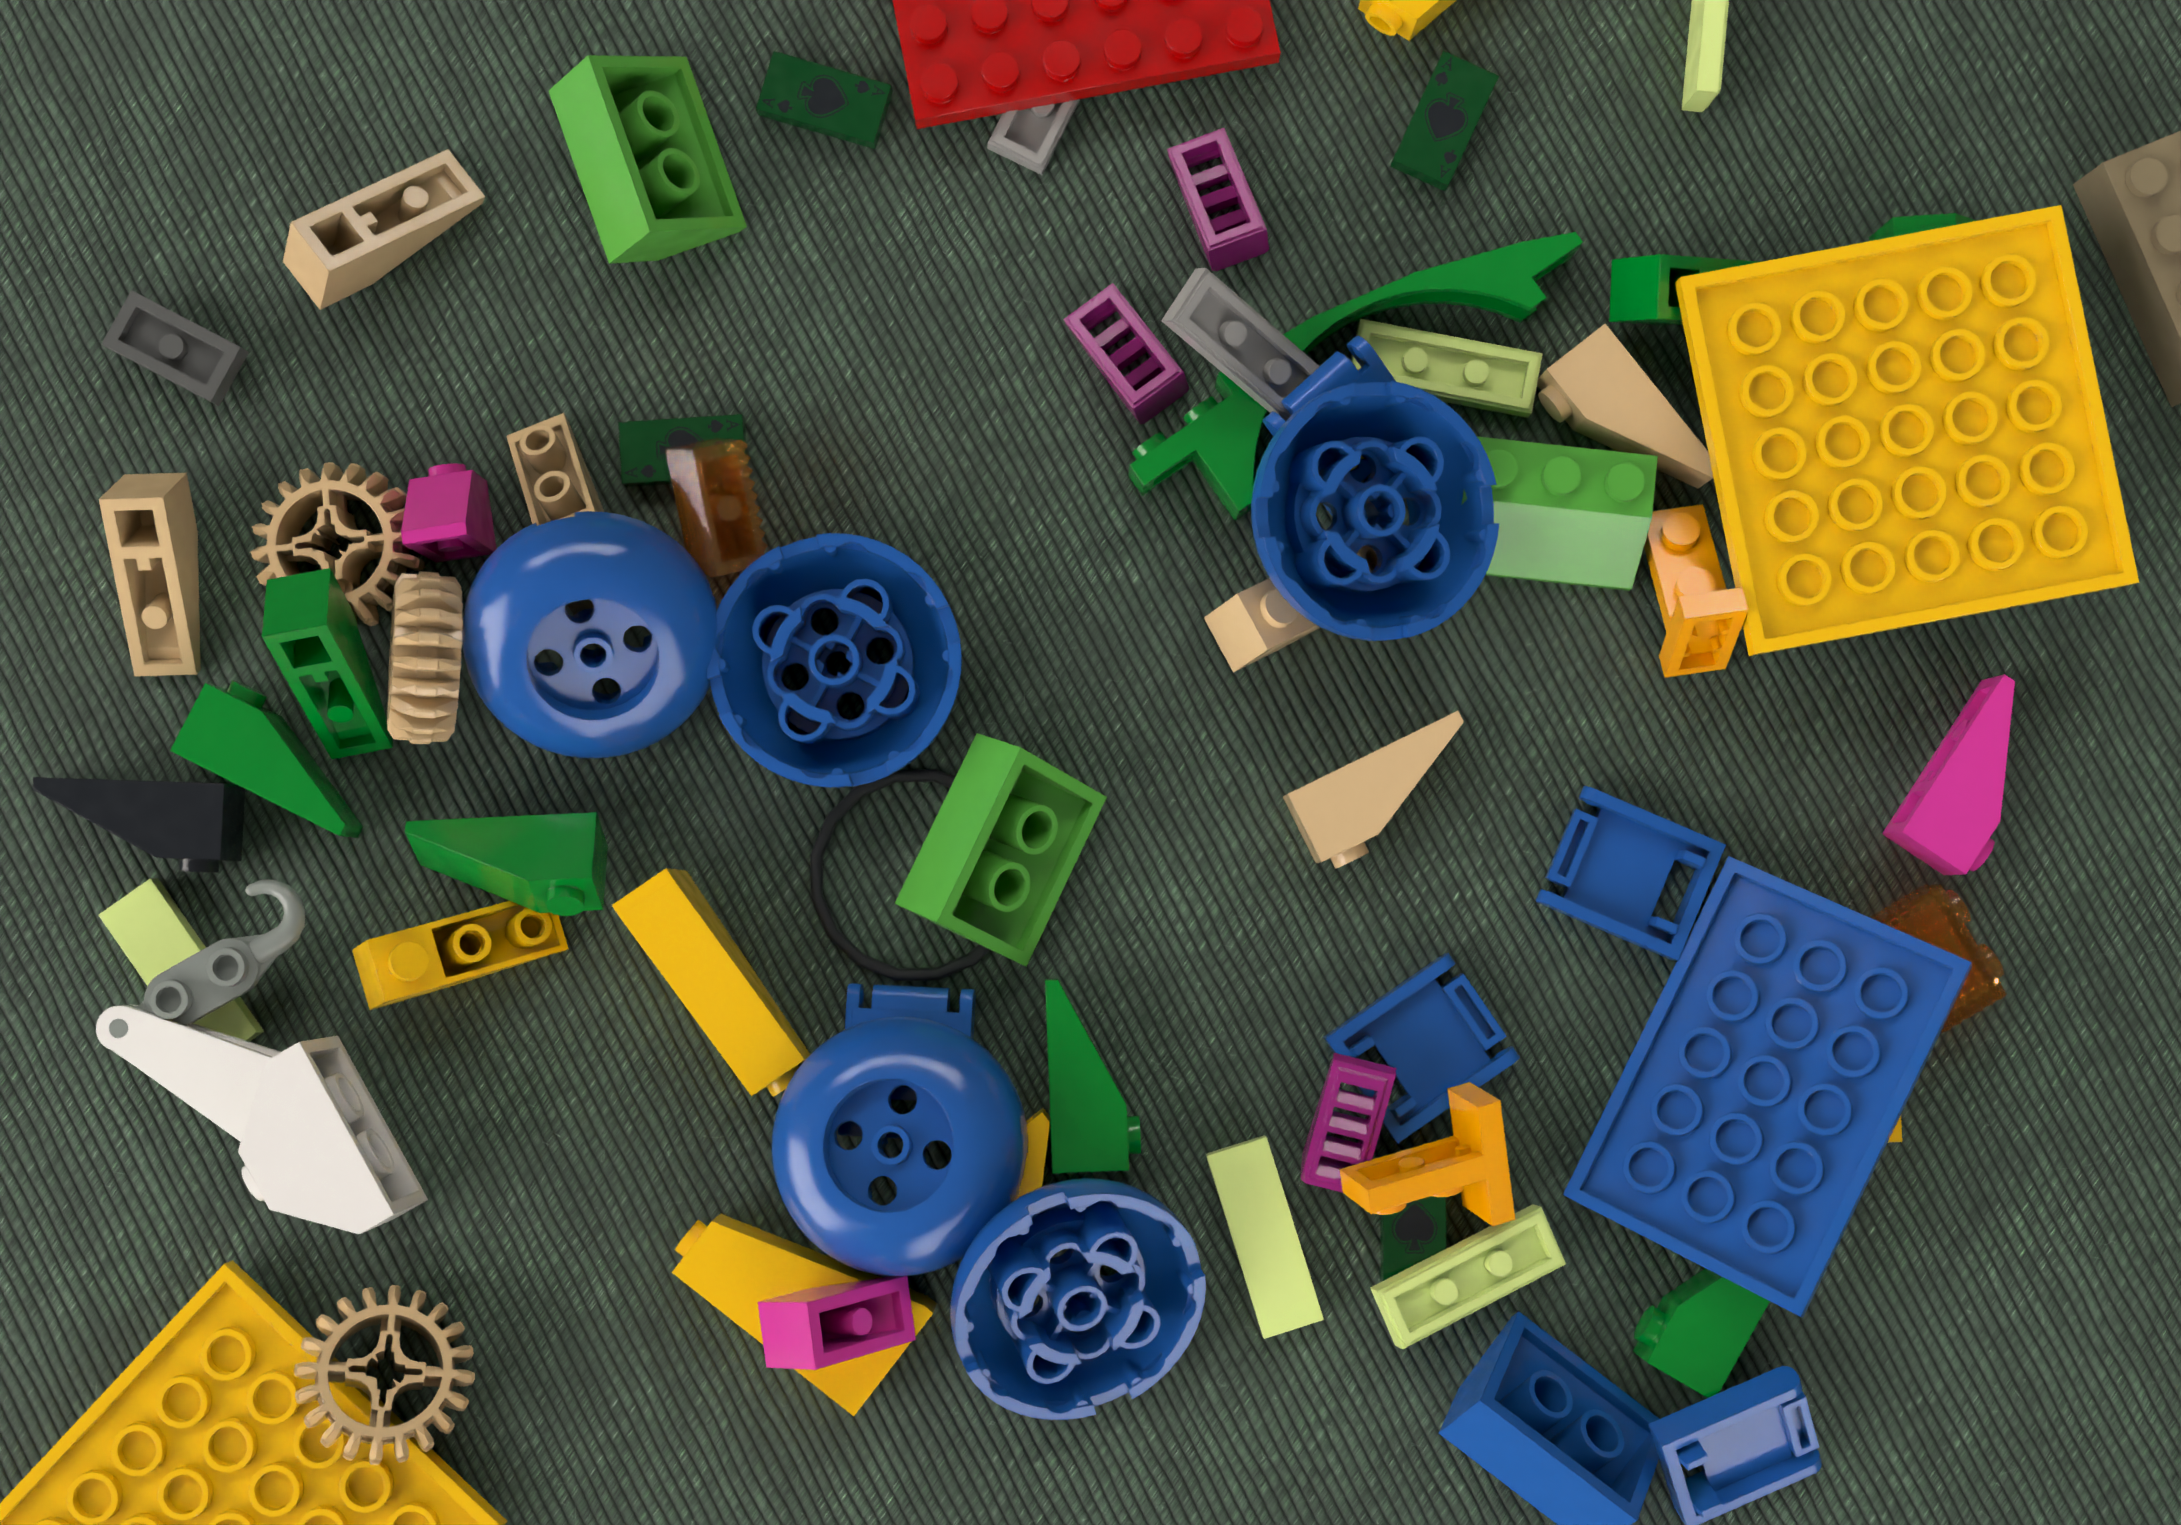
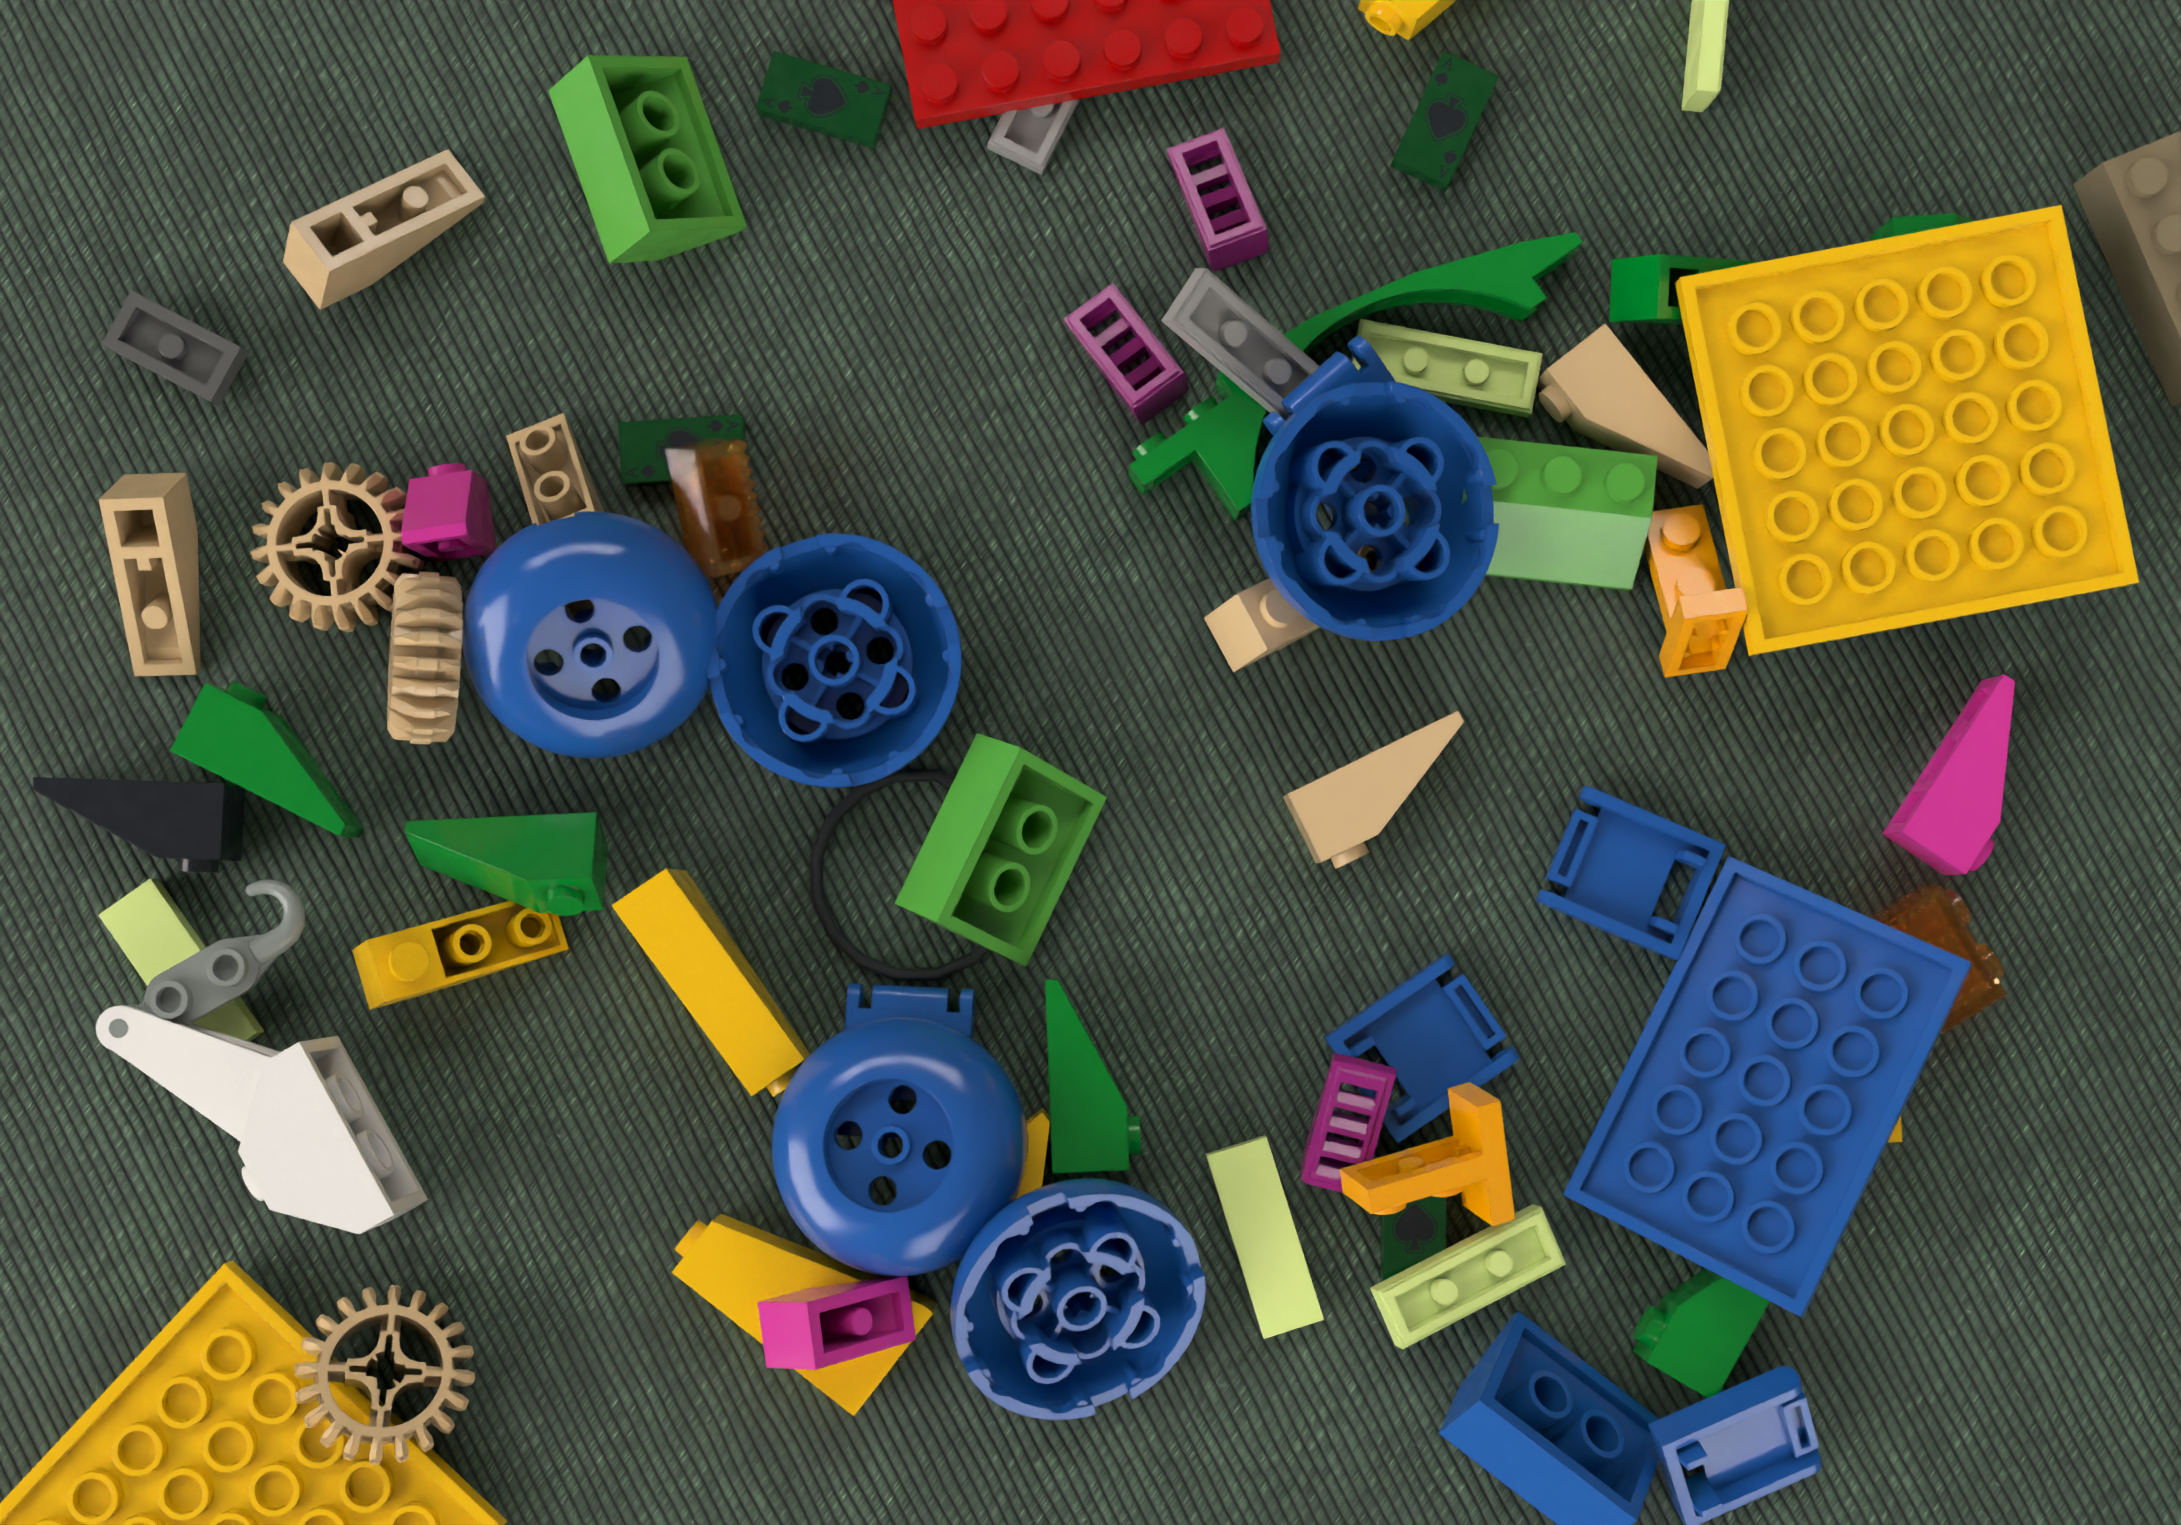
(325, 661): green slope -> none

